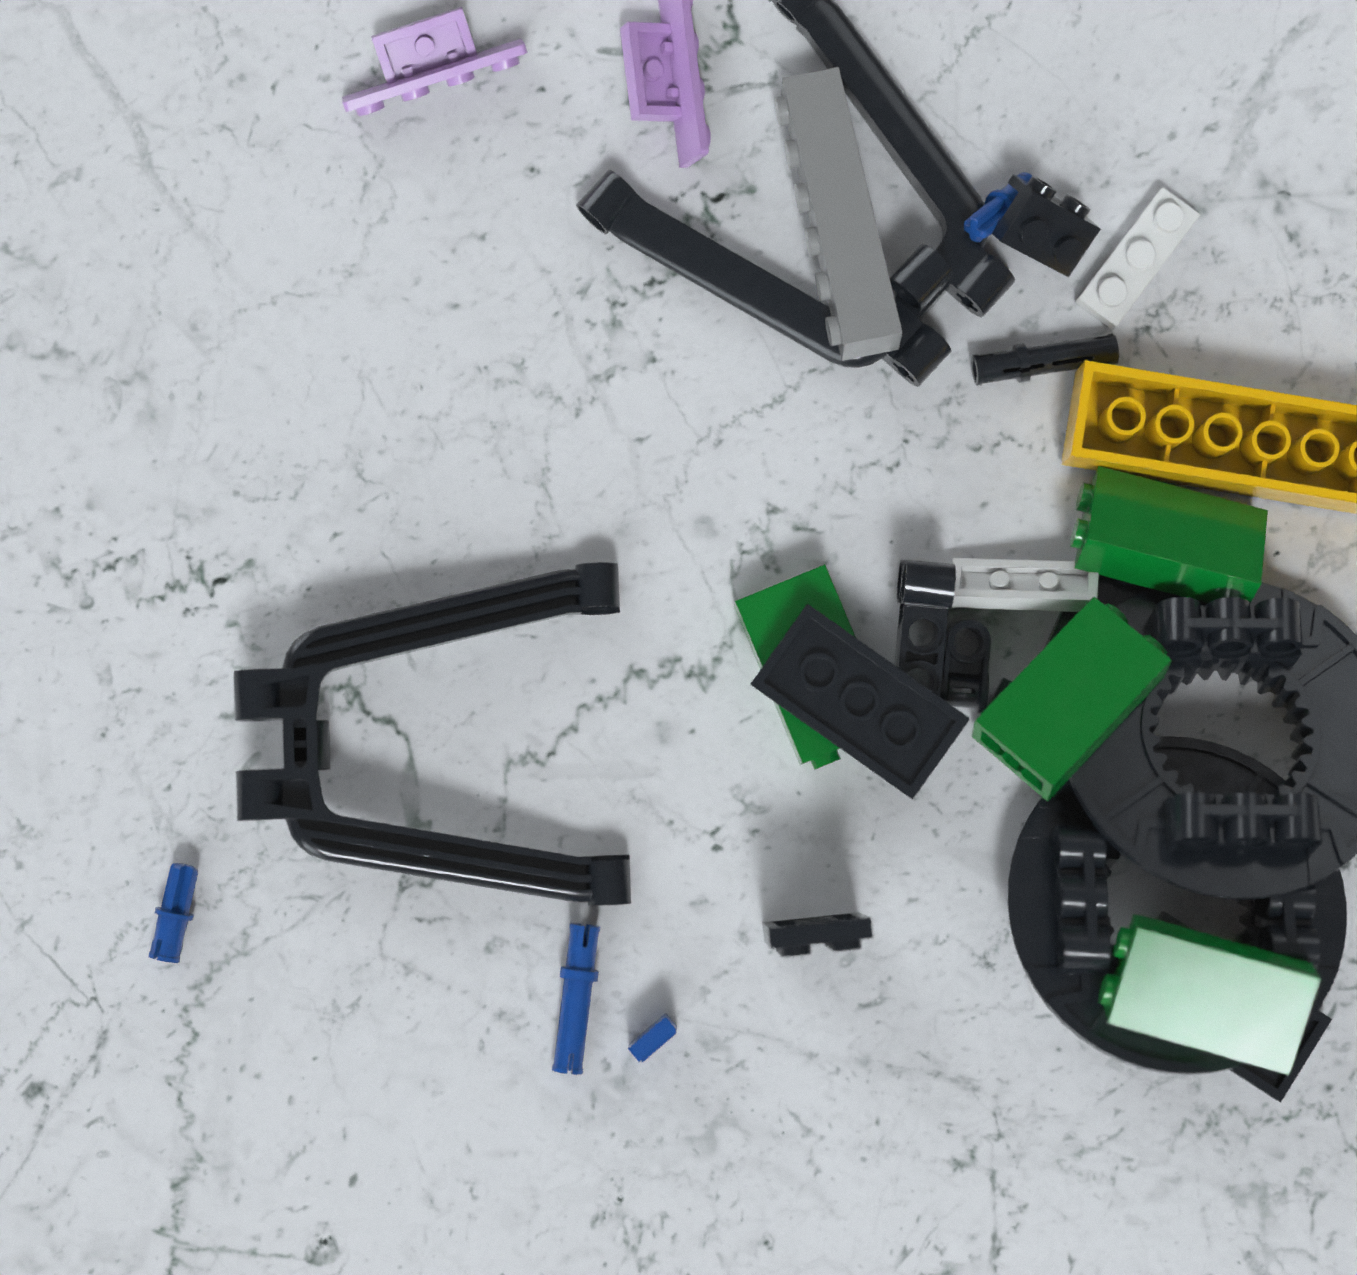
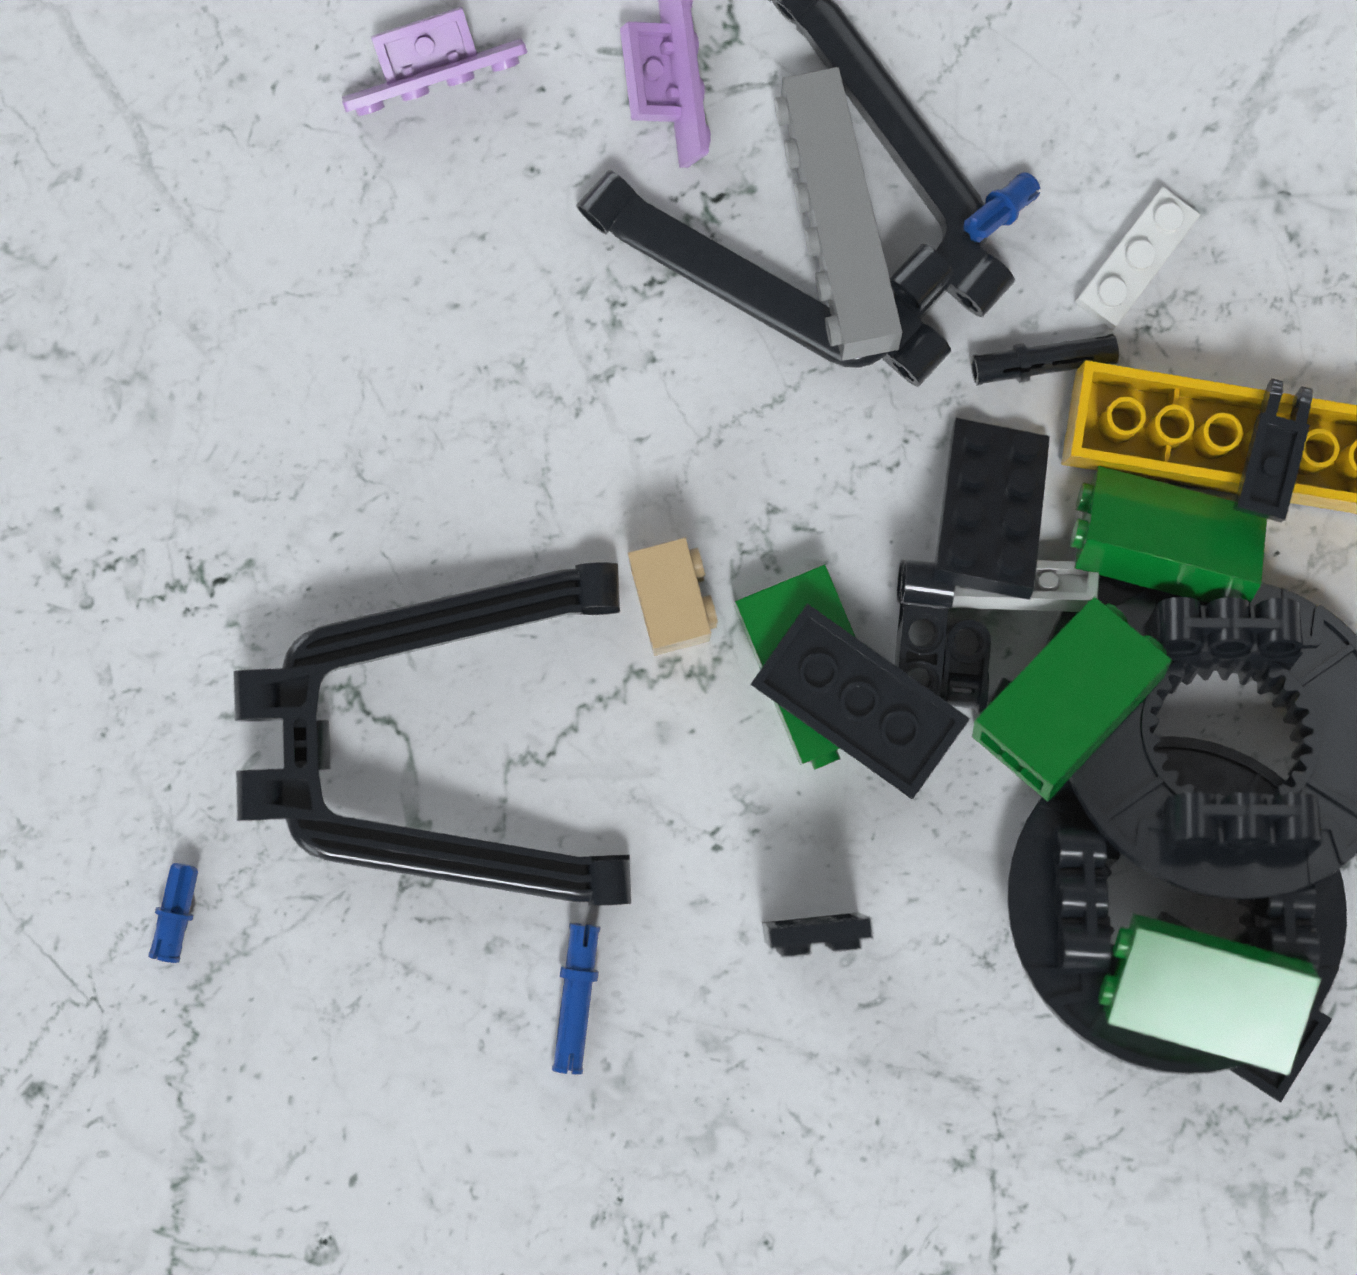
(653, 1038): blue tile -> none
(671, 597): none -> tan brick
(992, 509): none -> black plate
(1045, 226): black bracket -> none
(1274, 455): none -> black hinge

